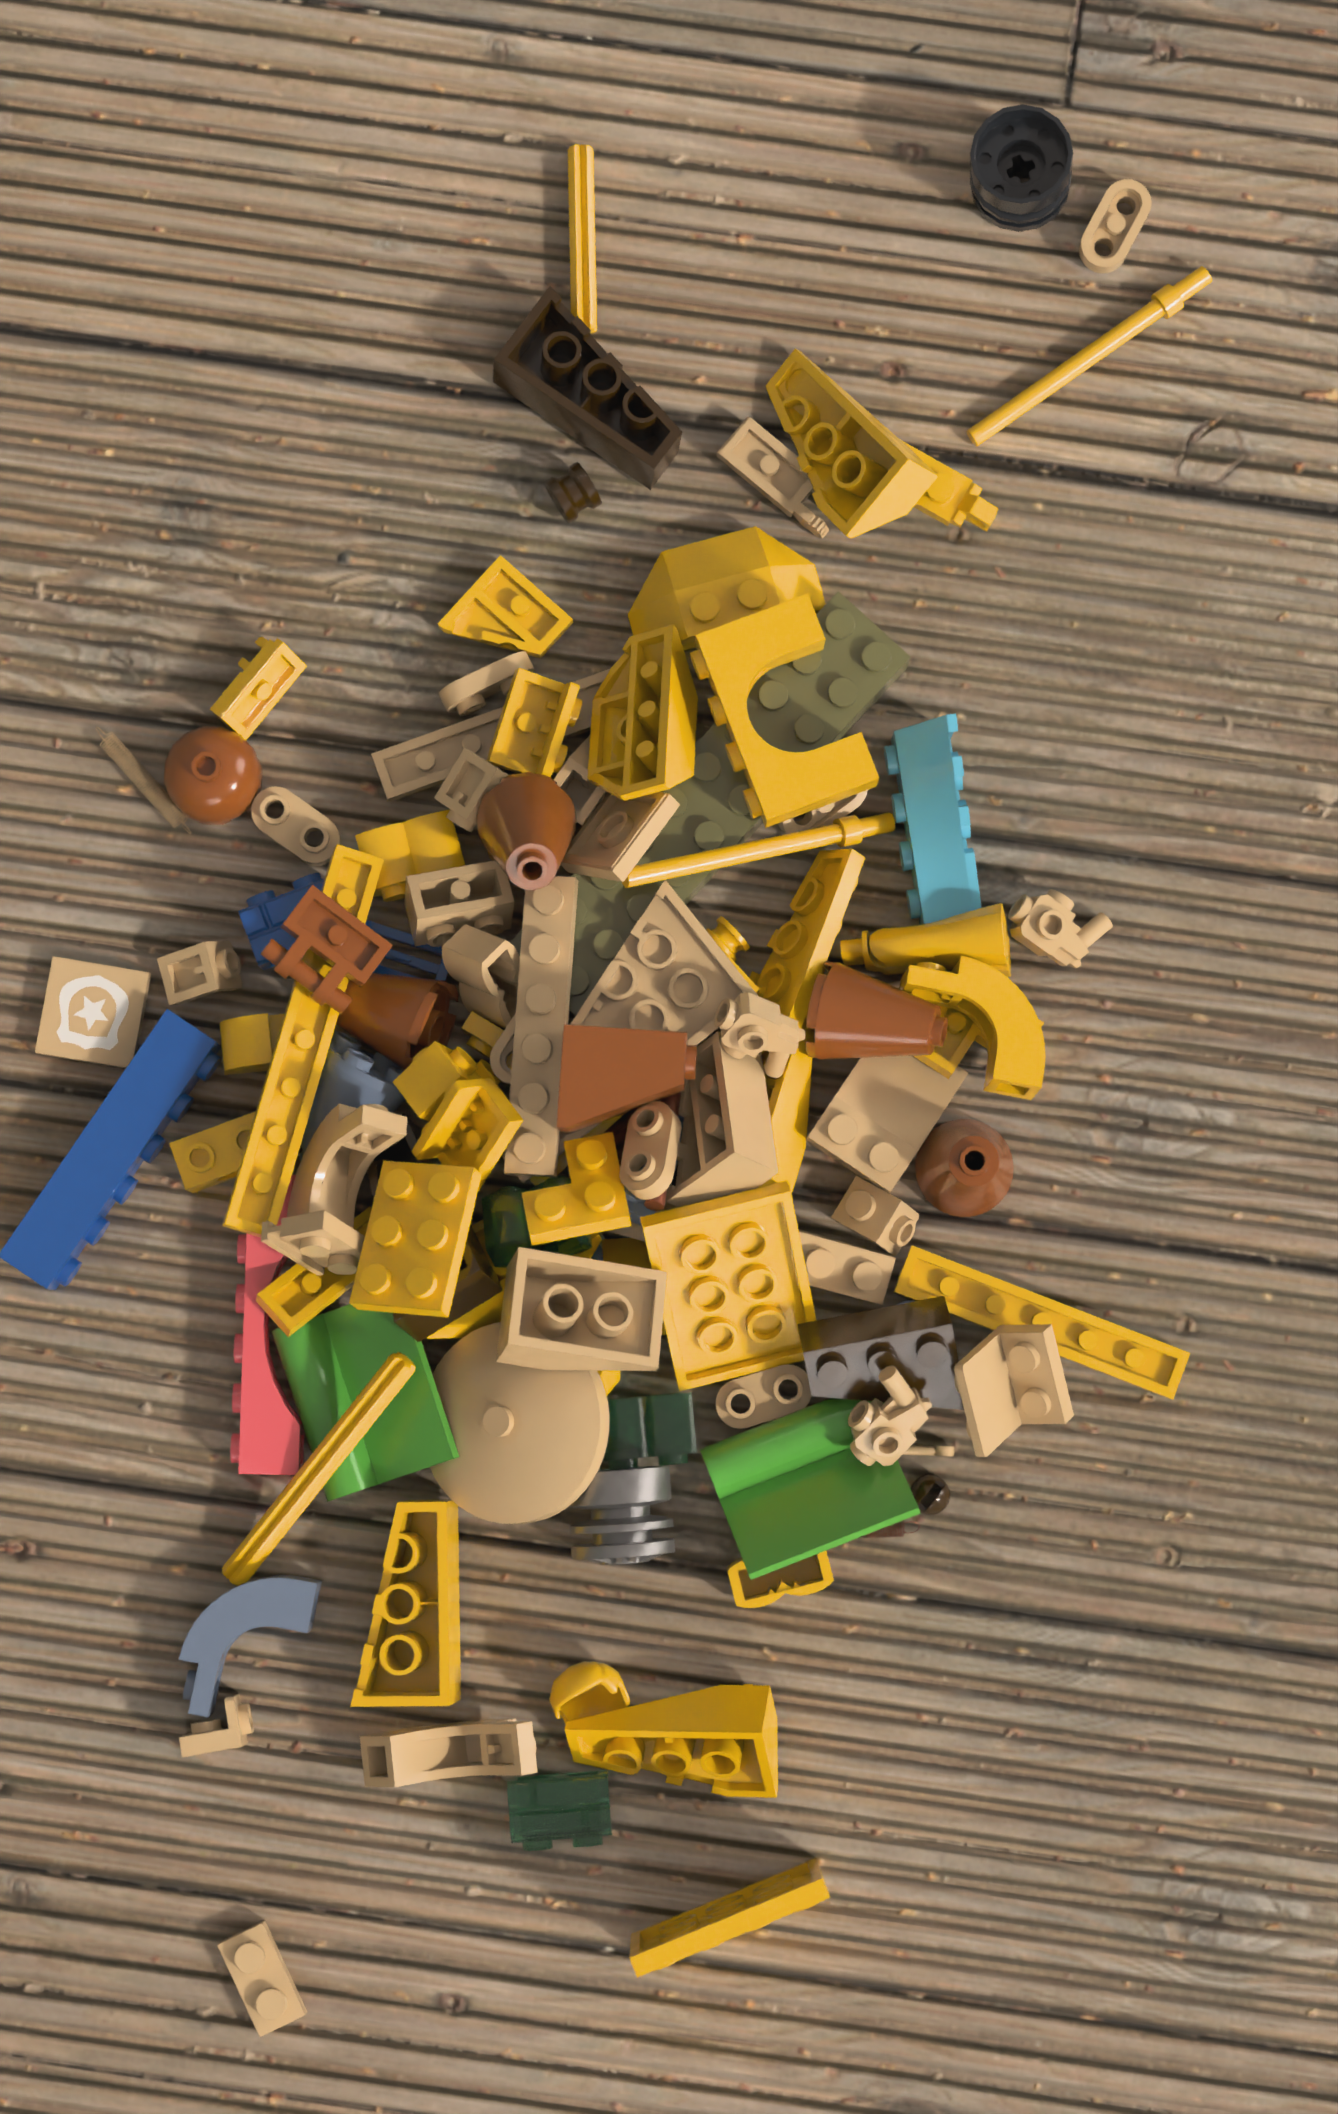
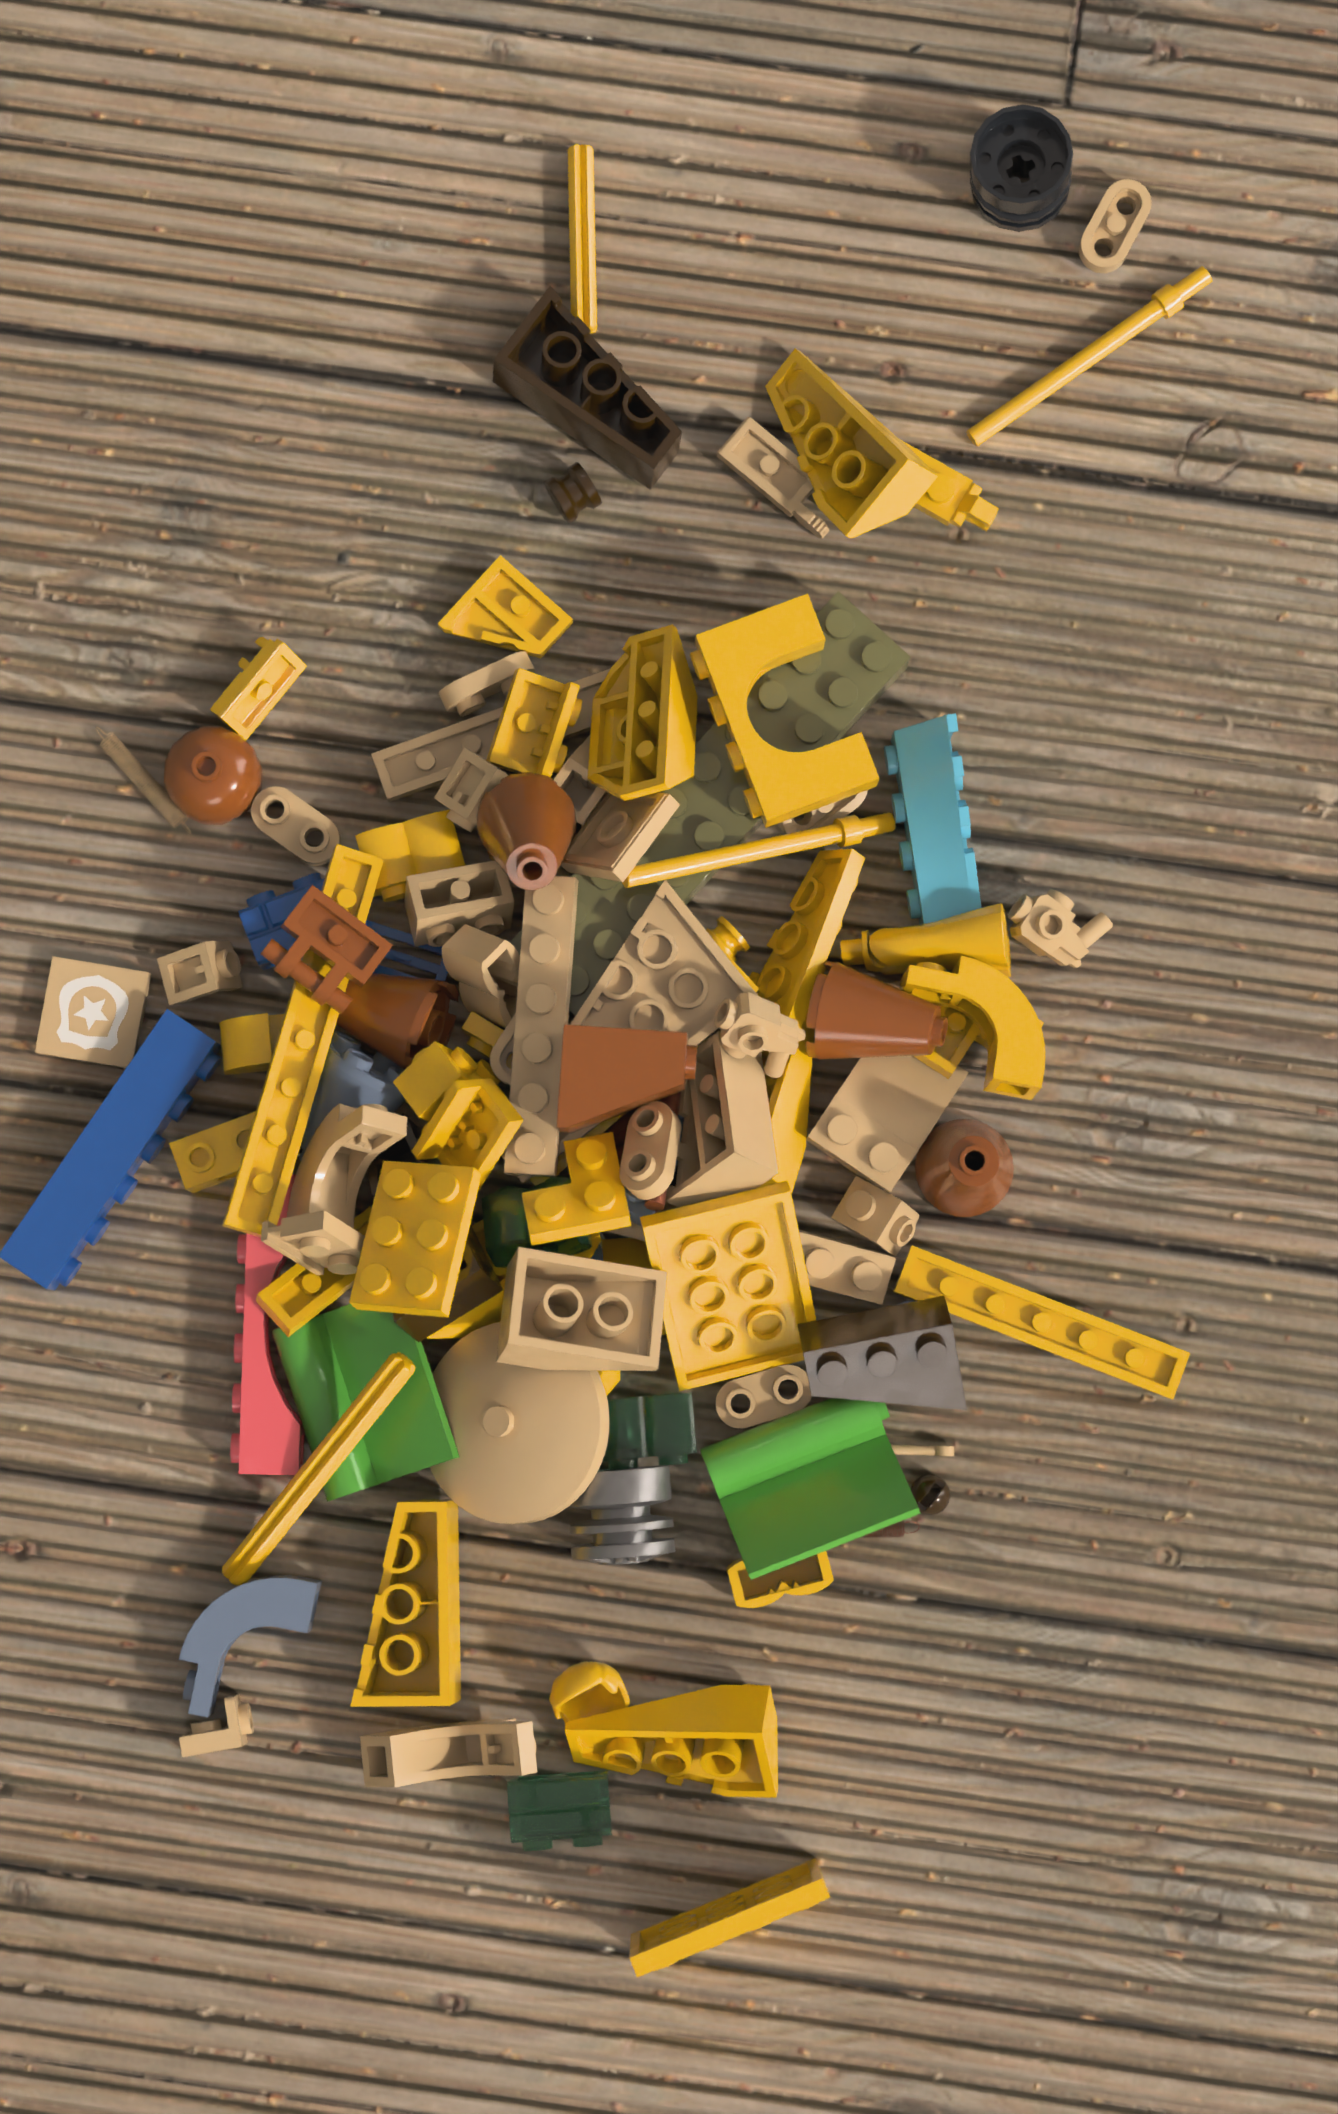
(262, 1978): tan plate -> none
(721, 582): yellow wedge -> none
(887, 1429): tan piece -> none
(1011, 1382): tan bracket -> none

